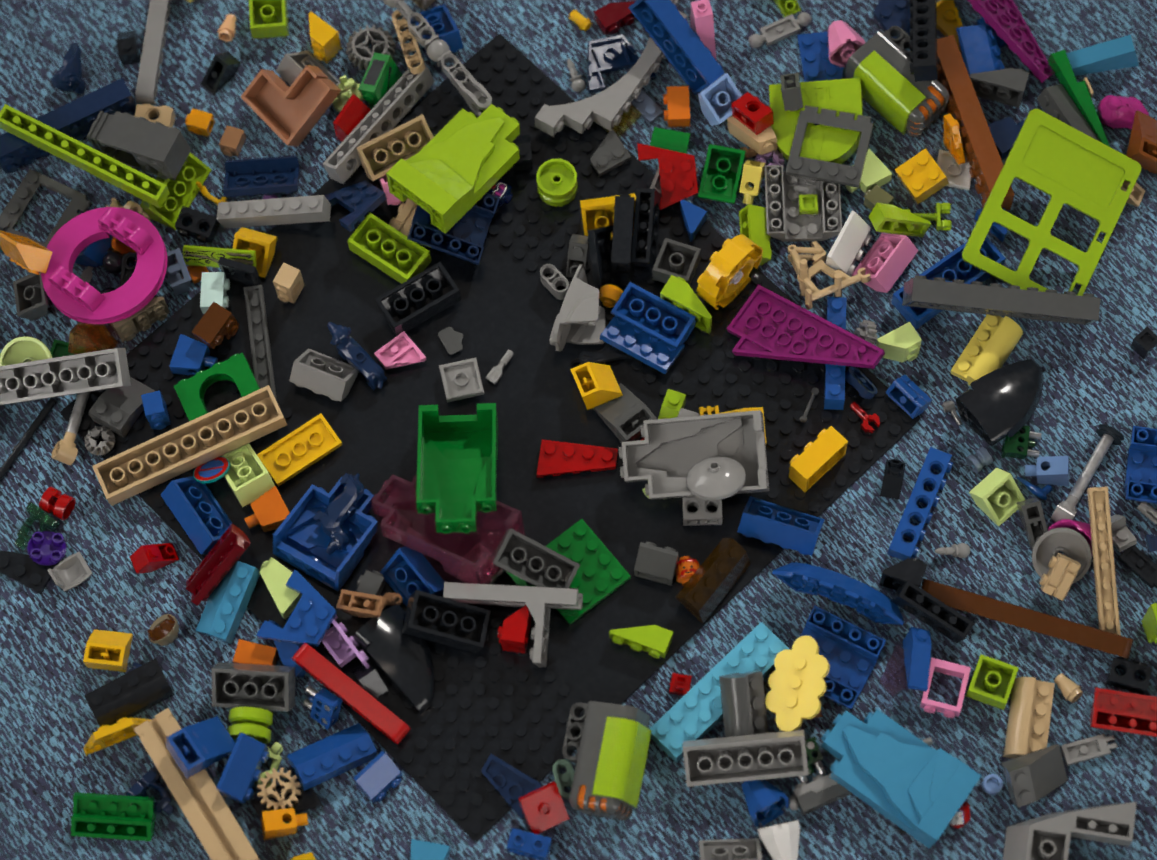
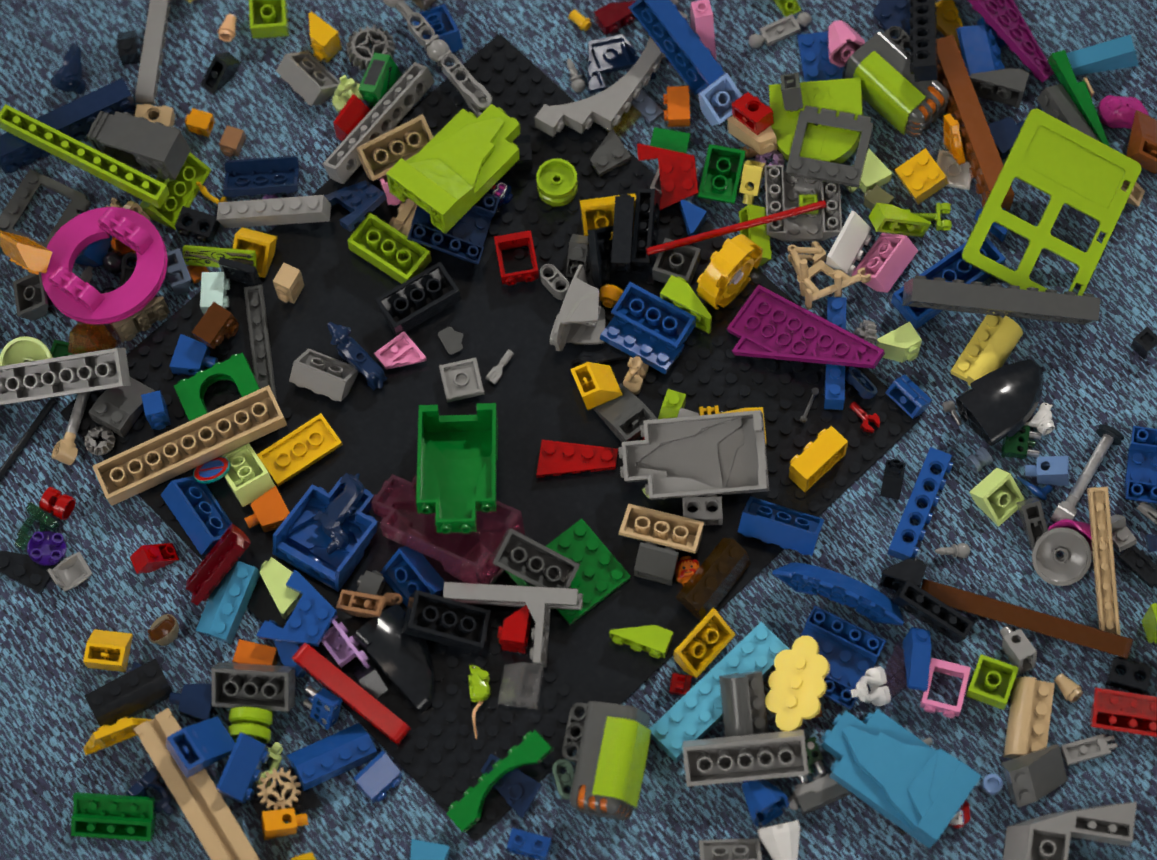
(194, 701): none -> dark blue torso
(292, 109): nougat piece -> none
(408, 47): tan beam -> none
(469, 808): none -> green arch
(479, 689): none -> lime animal
(513, 241): none -> red window
(521, 685): none -> clear slope
(543, 808): red plate -> none
(637, 372): none -> tan piece
(662, 528): none -> tan slope
(703, 644): none -> yellow slope
(716, 478): light grey dish -> none
(736, 227): none -> red piece
(879, 693): none -> white piece
(1018, 649): none -> light grey torso
(1042, 419): none -> white animal
(1060, 576): tan brick -> none

